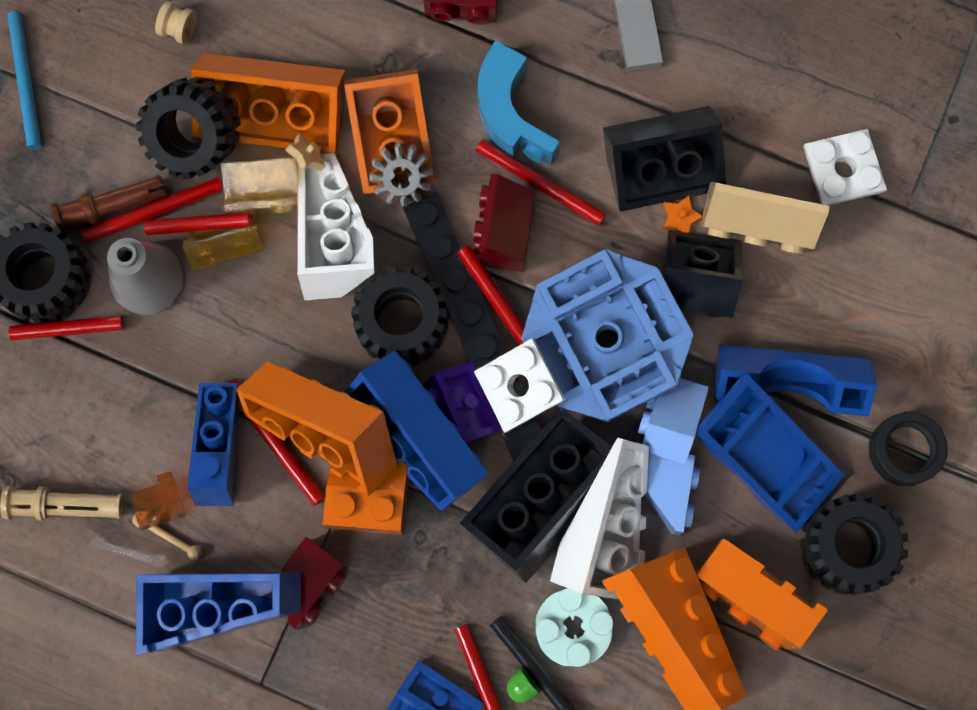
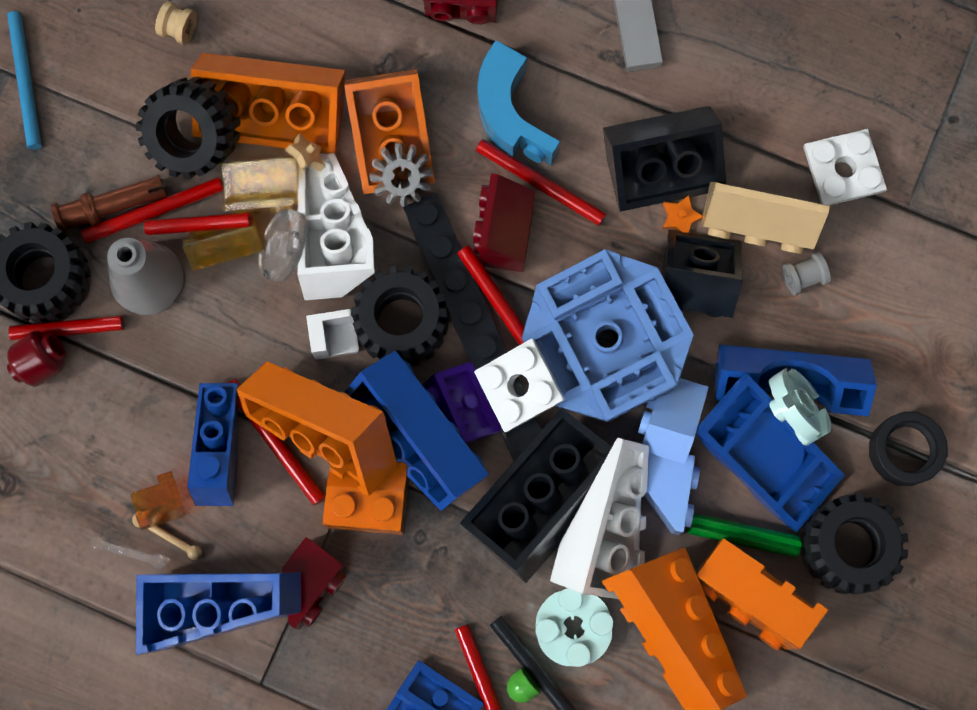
(36, 358): none -> dark red head
(43, 503): tan pin -> none
(285, 245): none -> clear tile
(332, 334): none -> white panel
(745, 535): none -> green axle
(795, 403): none -> light aqua plate
(806, 273): none -> light grey bush

